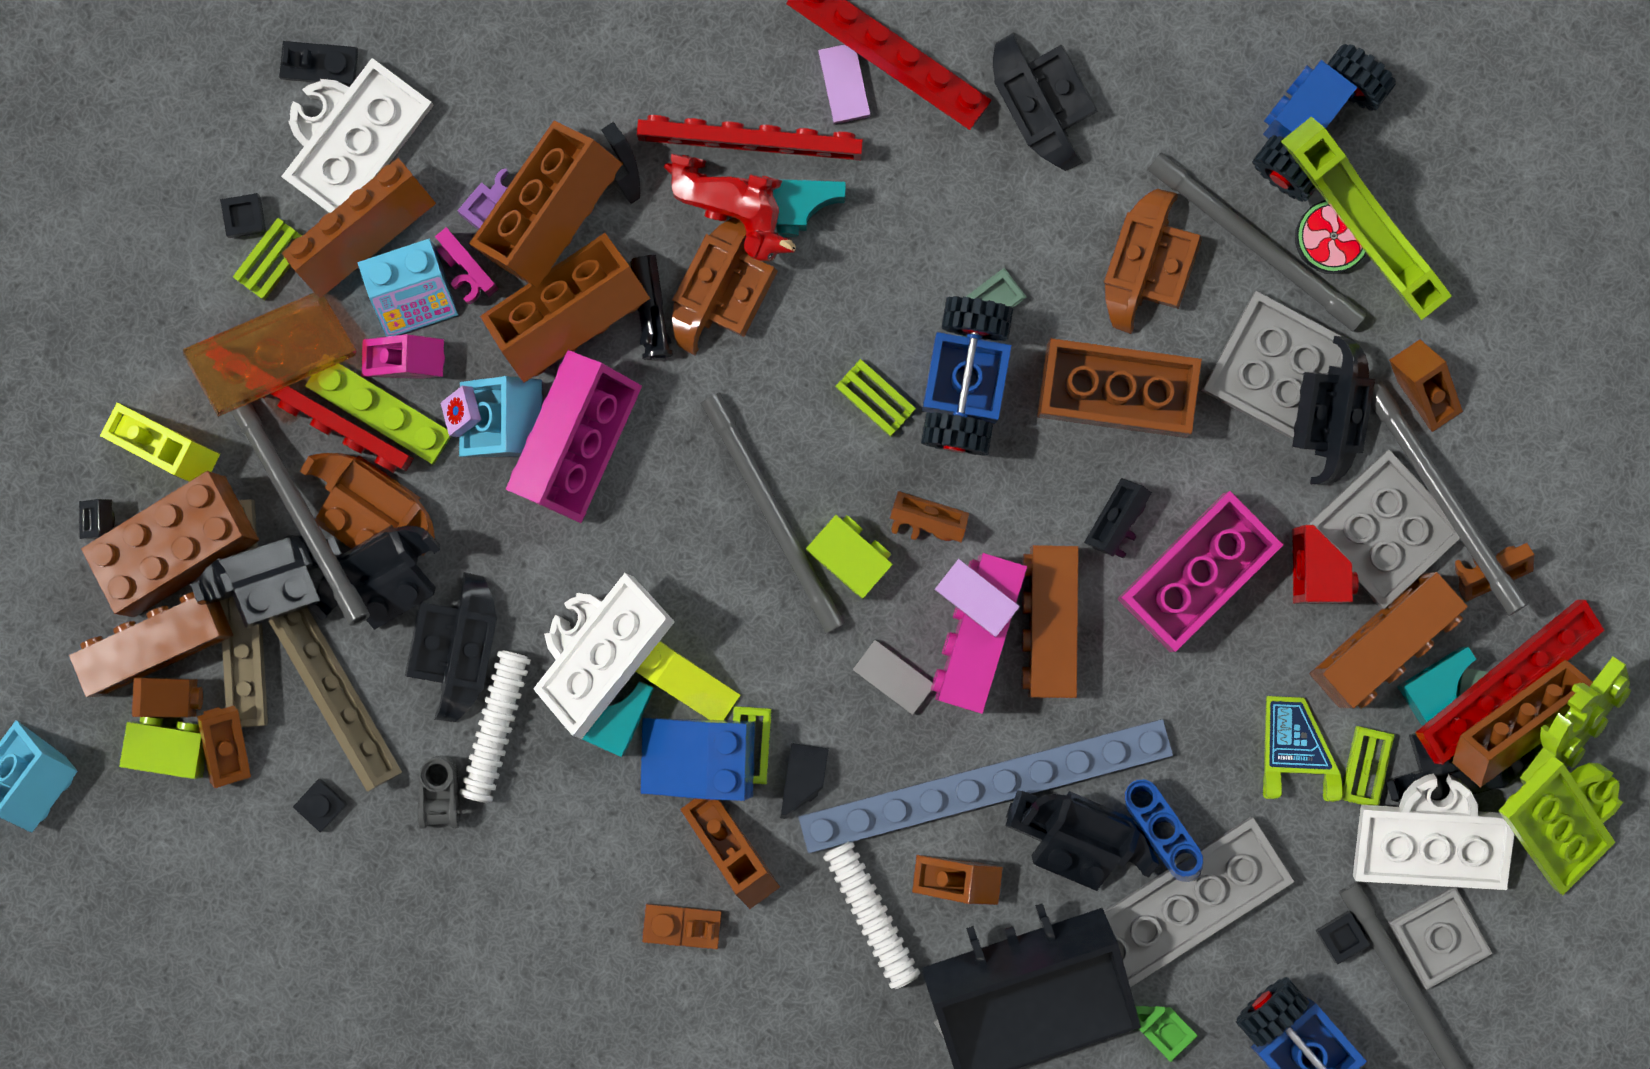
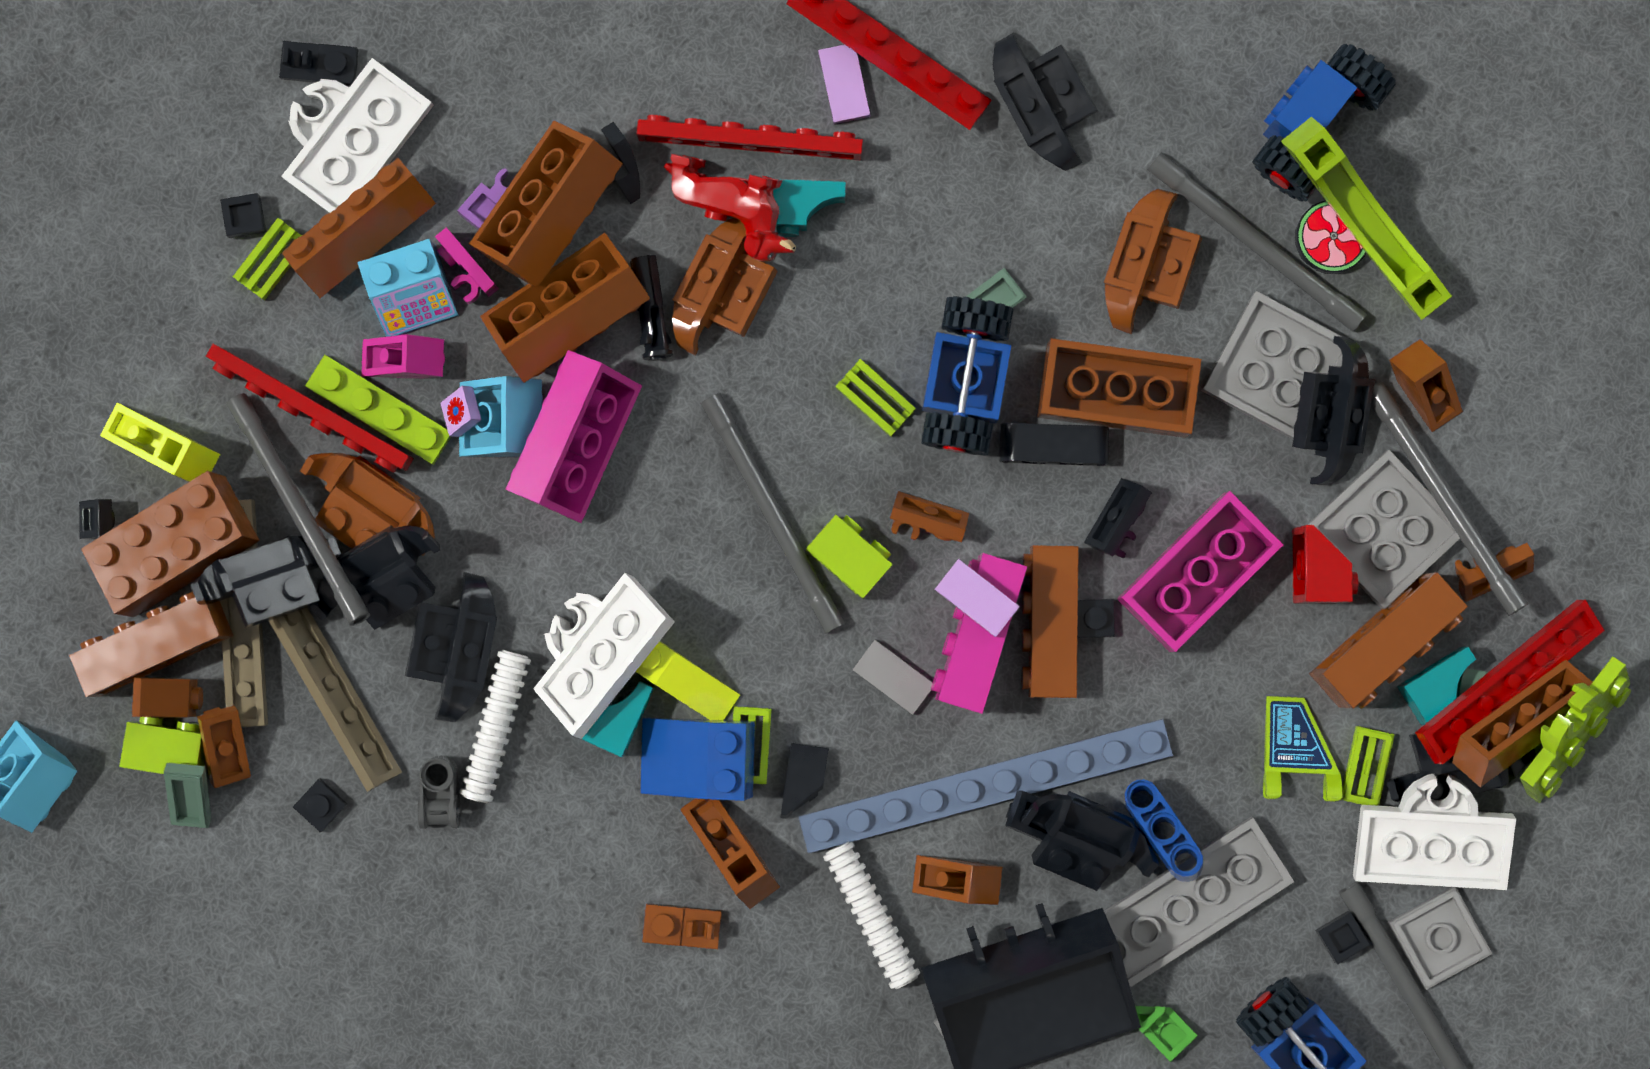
(187, 795): none -> sand green tile
(268, 353): clear orange tile -> none
(1054, 444): none -> black beam
(1095, 618): none -> black plate
(1562, 819): lime plate -> none

